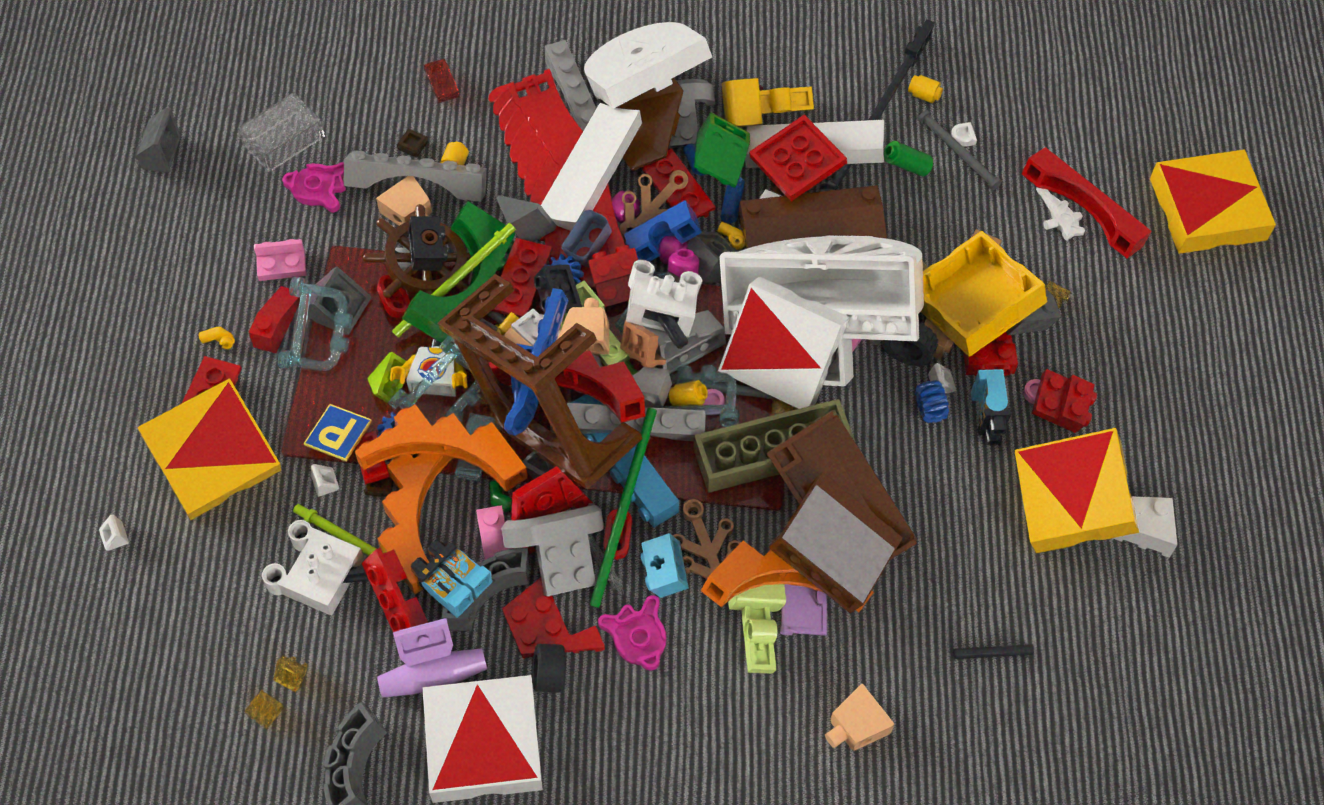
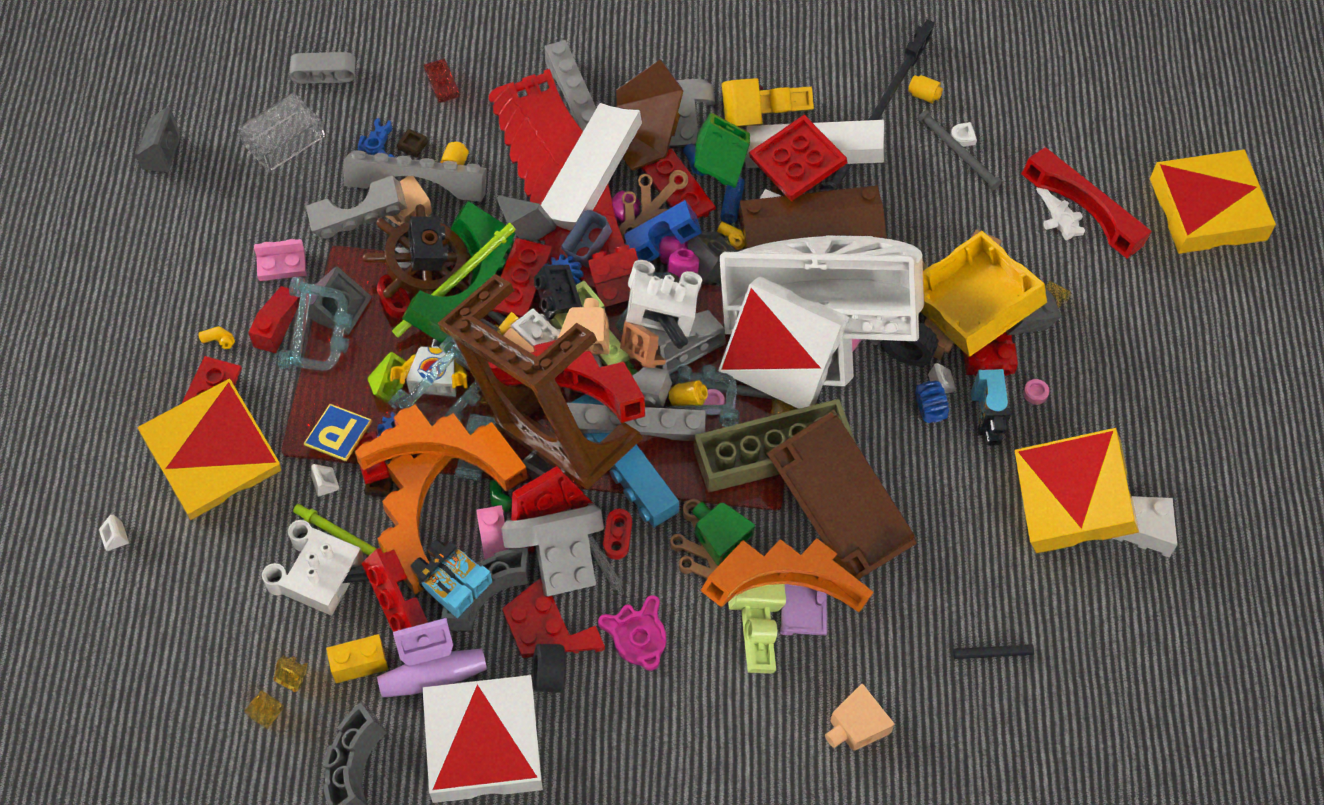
(317, 185): dark pink tile -> none
(322, 67): none -> light grey beam
(357, 658): none -> yellow brick
(376, 140): none -> blue piece
(383, 199): none -> light grey arch
(524, 397): blue piece -> none
(623, 508): green piece -> none
(644, 61): white piece -> none
(664, 565): medium azure brick -> none
(721, 530): none -> green torso
(837, 543): flat silver panel -> none
(908, 158): green brick -> none
(1064, 400): red plate -> none

